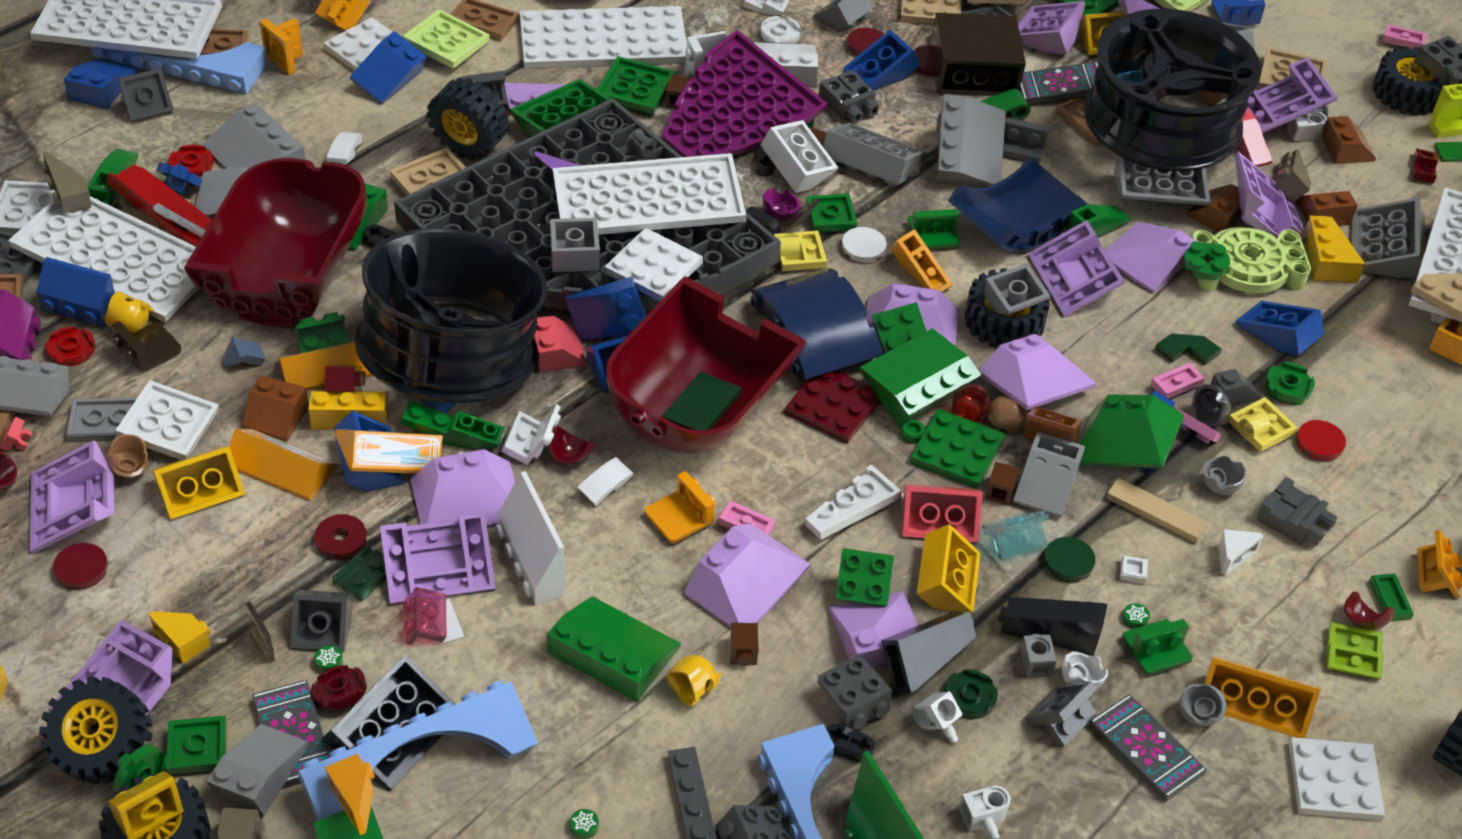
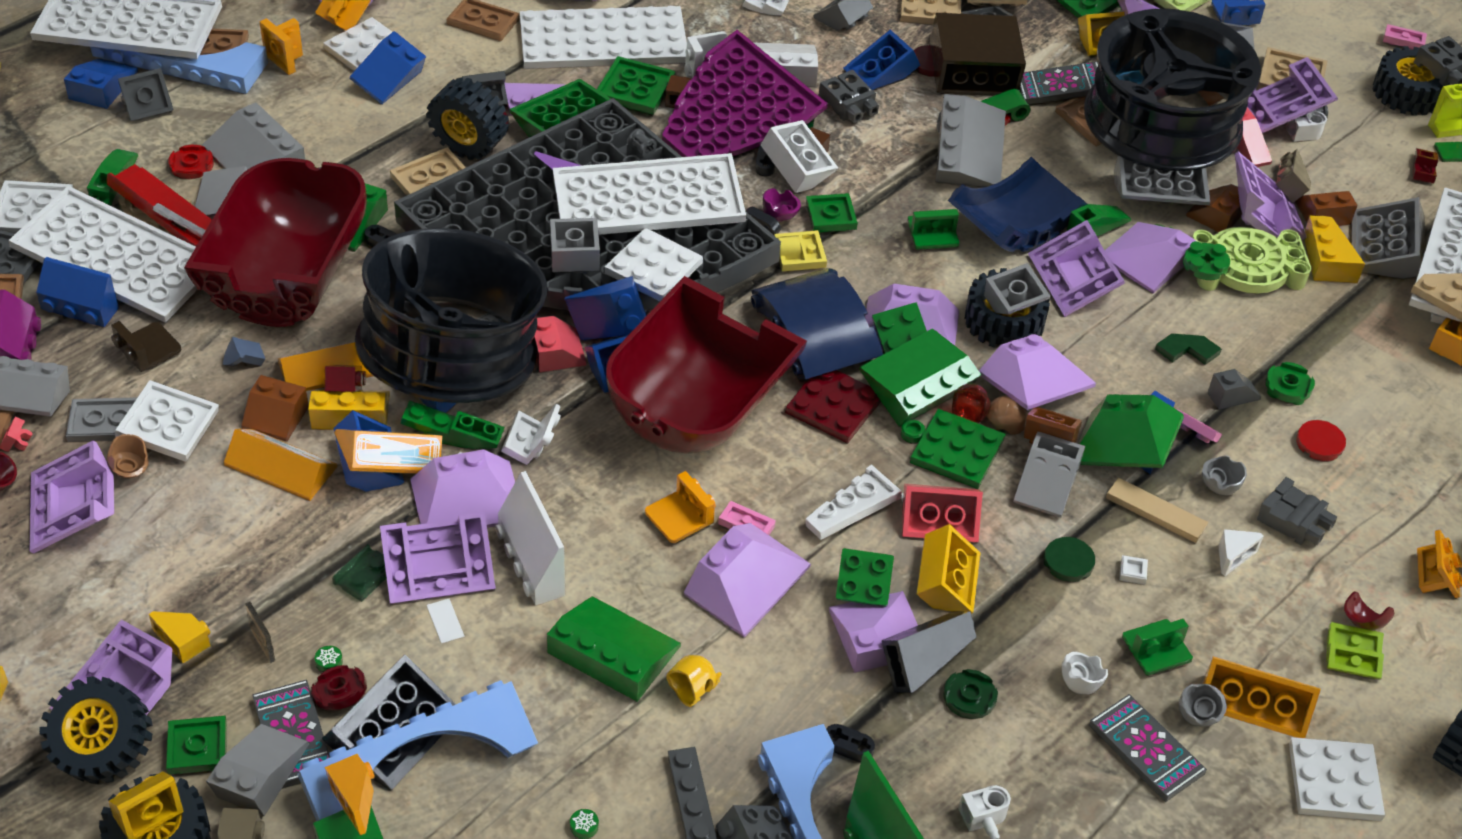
(68, 185): dark tan slope -> none
(70, 346): red tile -> none
(80, 565): dark red tile -> none
(127, 310): yellow helmet -> none
(138, 764): green plate -> none
(178, 177): blue plant -> none
(198, 482): yellow slope -> none
(320, 619): dark grey slope -> none
(321, 333): green bracket -> none
(337, 525): dark red tile -> none
(344, 147): white slope -> none
(425, 616): clear pink bracket -> none
(446, 38): yellowish green plate -> none
(569, 448): dark red helmet -> none
(605, 480): white slope -> none
(703, 403): dark green tile -> none
(743, 644): reddish brown brick -> none
(780, 30): white tile -> none
(799, 217): clear smoke piece -> none
(856, 691): dark grey bracket -> none
(861, 39): dark red tile -> none
(863, 244): white tile -> none
(872, 153): light grey slope -> none
(920, 262): light orange slope -> none
(938, 712): white piece -> none
(1002, 483): reddish brown brick -> none
(1018, 533): clear light blue bracket -> none
(1024, 140): dark grey bracket -> none
(1038, 656): light grey brick -> none
(1051, 27): lavender slope -> none
(1064, 711): dark grey bracket -> none
(1069, 623): black slope -> none
(1136, 615): green tile -> none
(1177, 381): bright pink plate -> none
(1211, 404): dark grey hair -> none
(1262, 424): light yellow plate -> none
(1283, 326): blue slope -> none
(1346, 141): dark orange slope -> none
(1390, 594): green tile -> none

